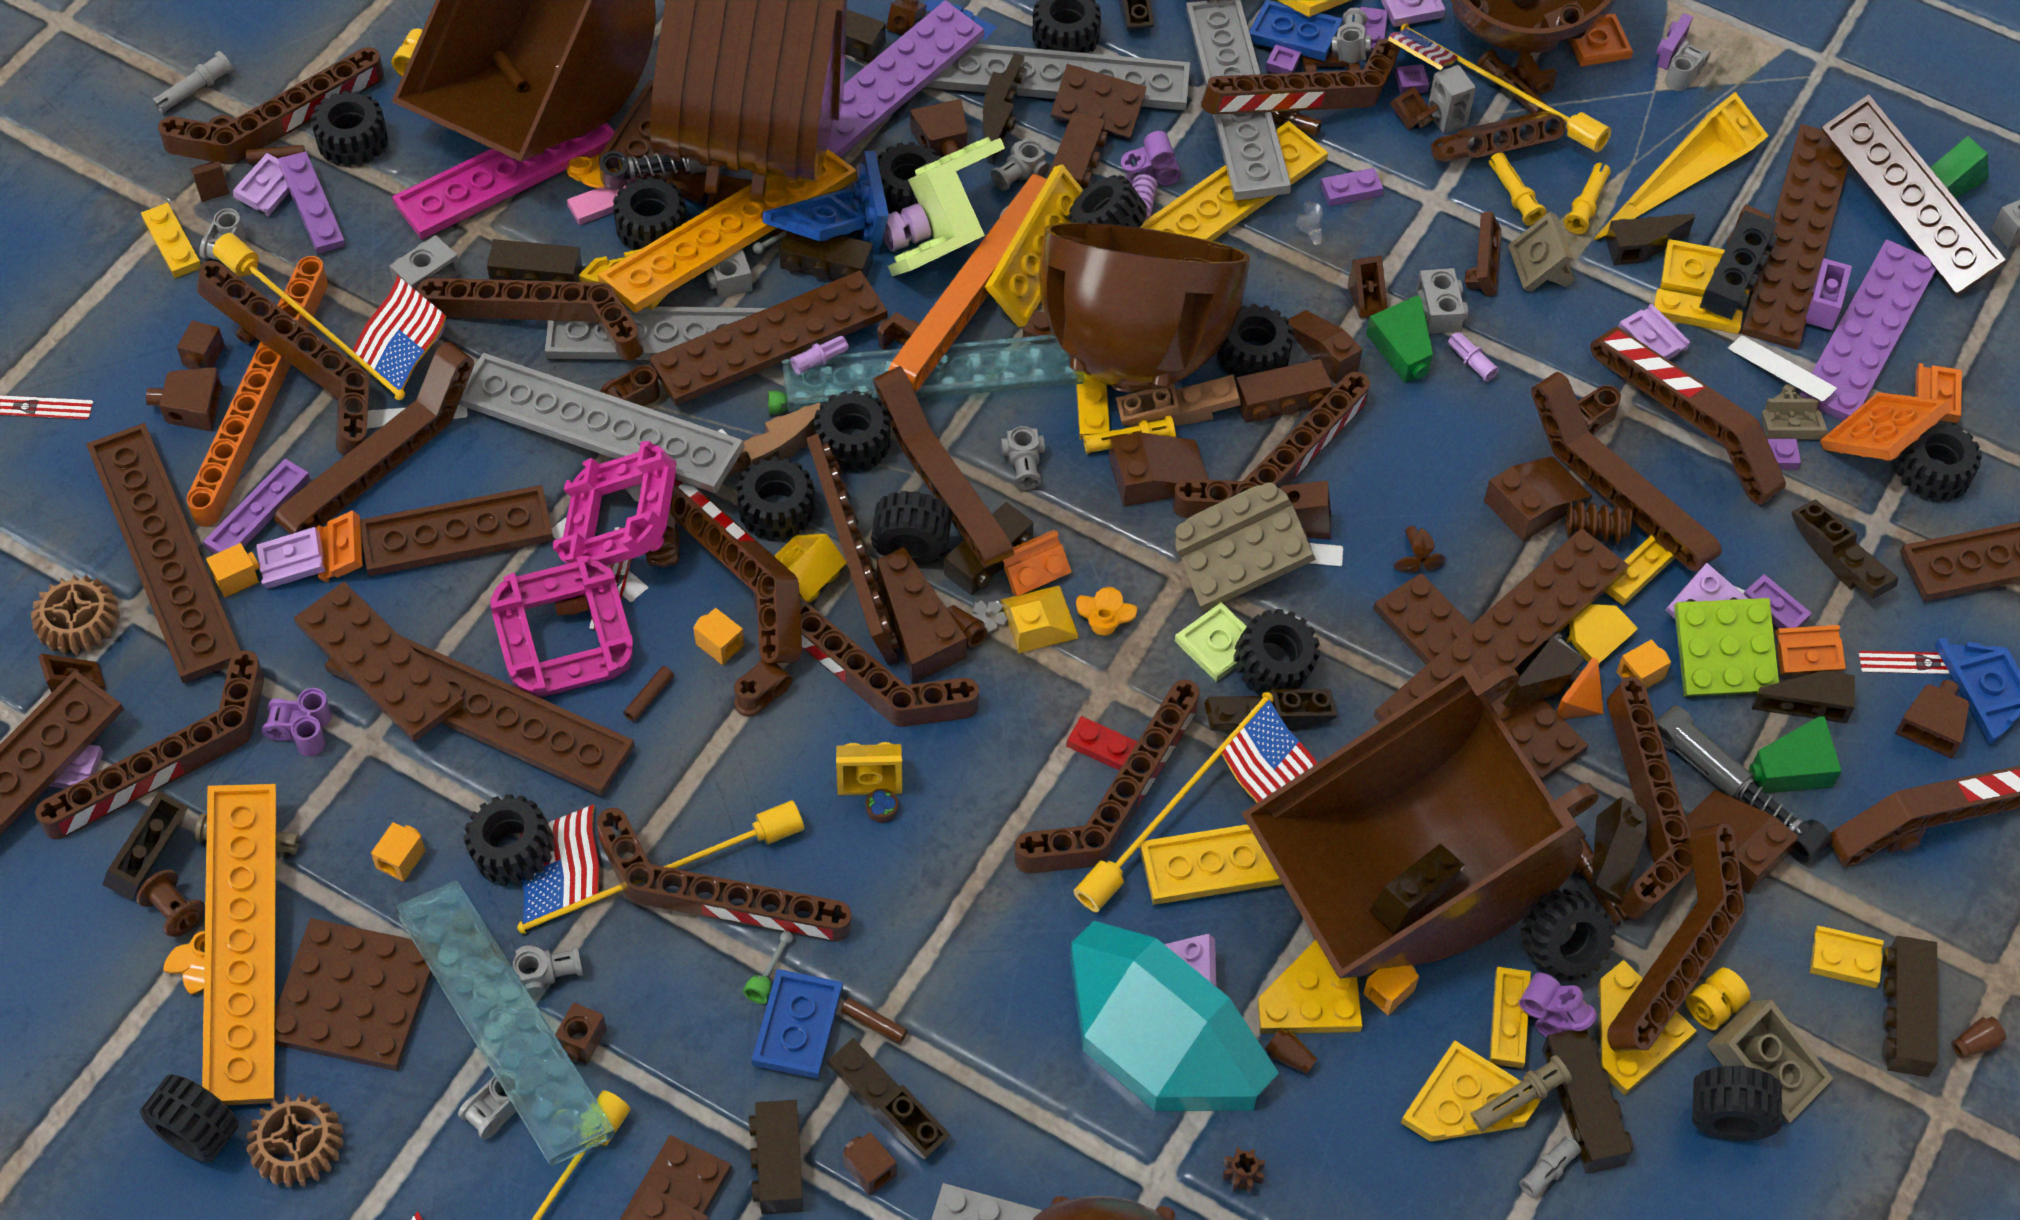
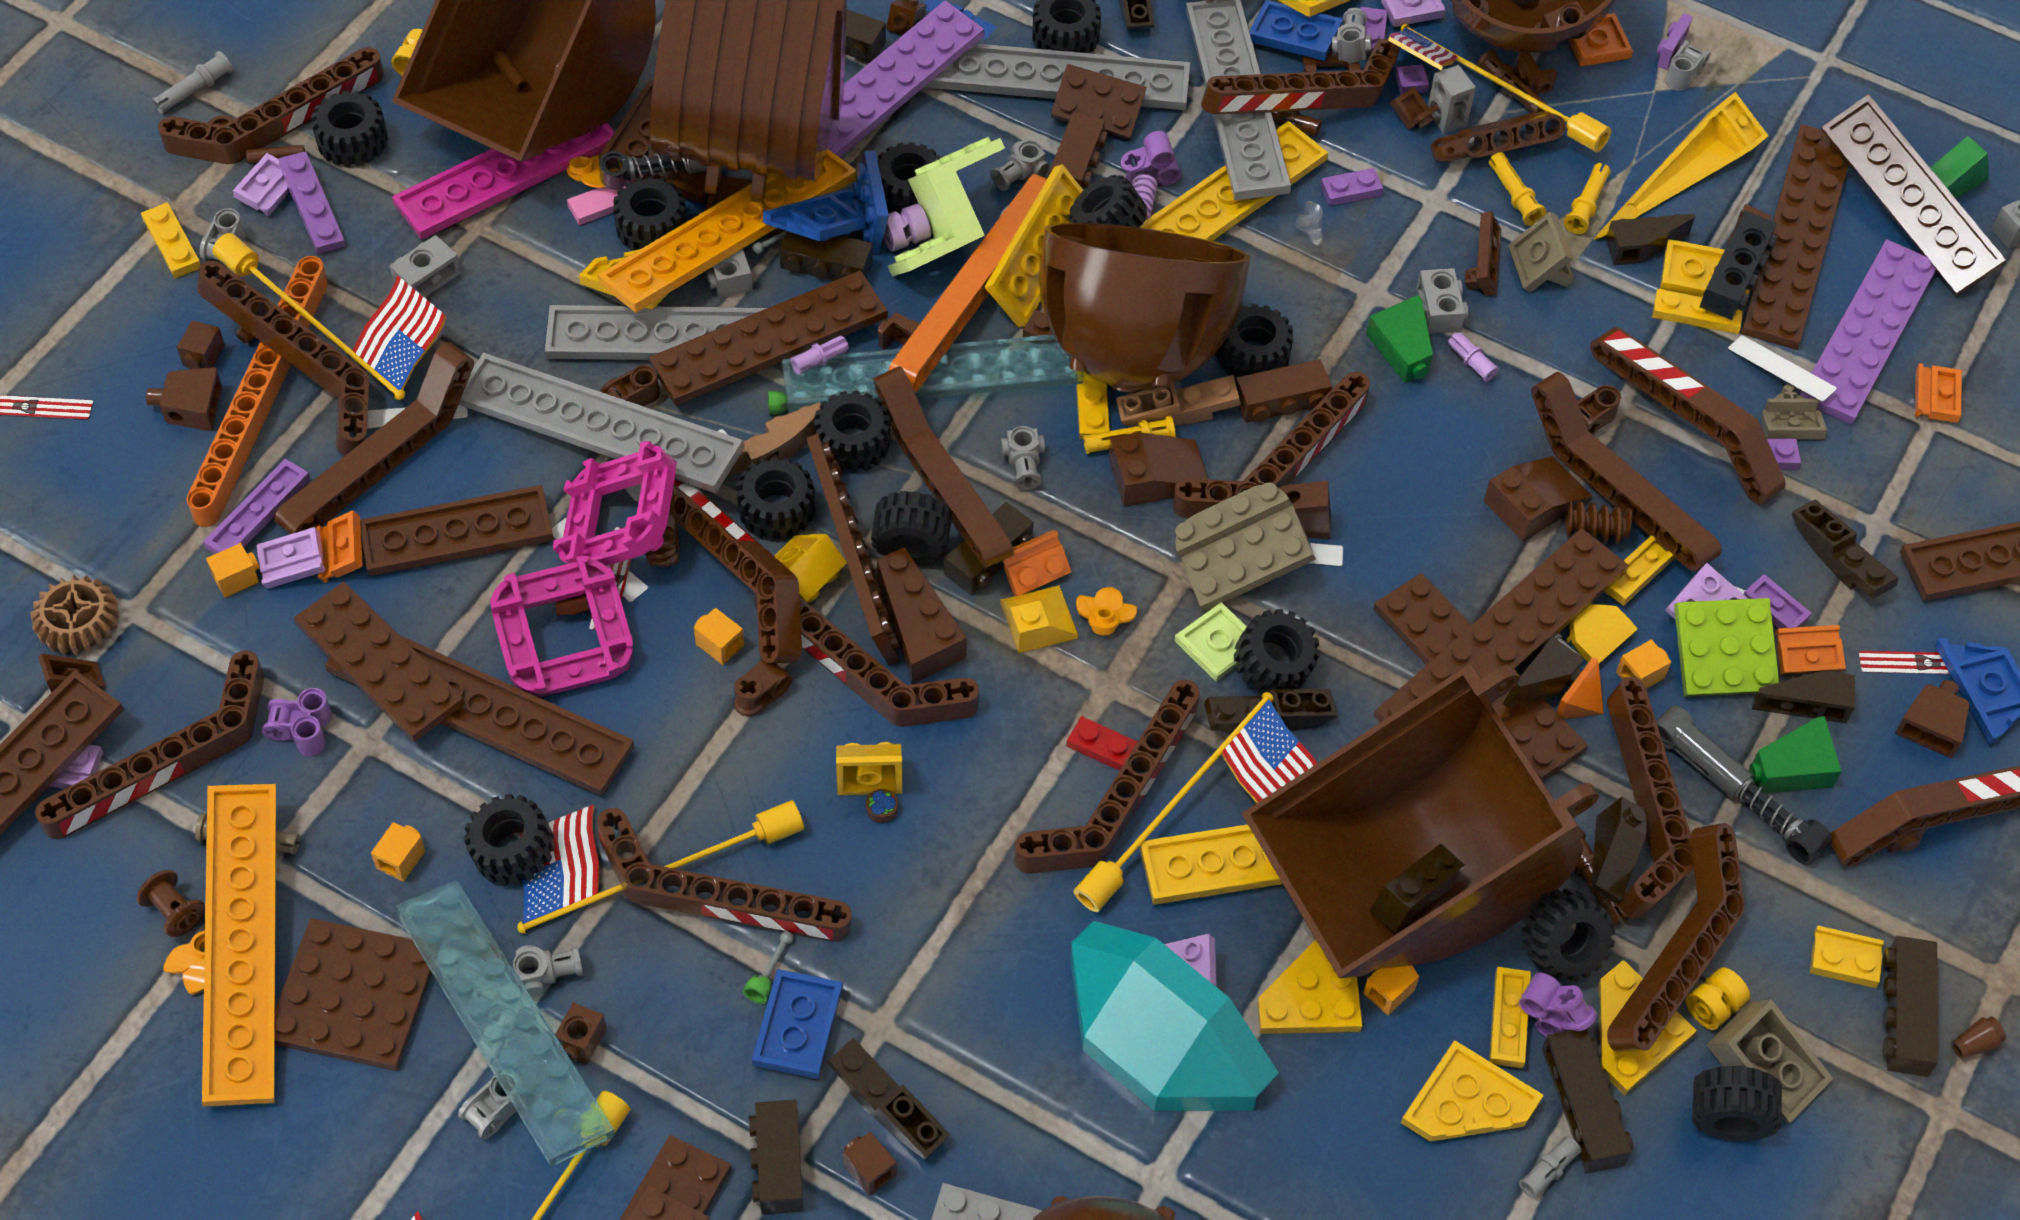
(145, 845): dark brown brick -> none
(164, 552): reddish brown plate -> none
(189, 1118): black tyre -> none
(209, 180): reddish brown slope -> none
(268, 1142): medium nougat gear -> none
(533, 261): dark brown brick -> none
(537, 302): reddish brown beam -> none
(648, 694): reddish brown piece -> none
(874, 1020): reddish brown piece -> none
(940, 127): reddish brown torso -> none
(970, 625): reddish brown cone -> none
(990, 616): light grey plant -> none
(999, 102): dark brown slope -> none
(1248, 1162): reddish brown gear -> none
(1282, 60): medium lavender plate -> none
(1290, 1051): reddish brown cone -> none
(1326, 342): reddish brown slope -> none
(1368, 285): reddish brown slope -> none
(1422, 547): reddish brown plant -> none
(1537, 1088): dark tan pin -> none
(1655, 331): lavender plate -> none
(1760, 837): reddish brown slope -> none
(1828, 294): medium lavender brick -> none
(1884, 426): orange plate -> none
(1936, 479): black tyre -> none

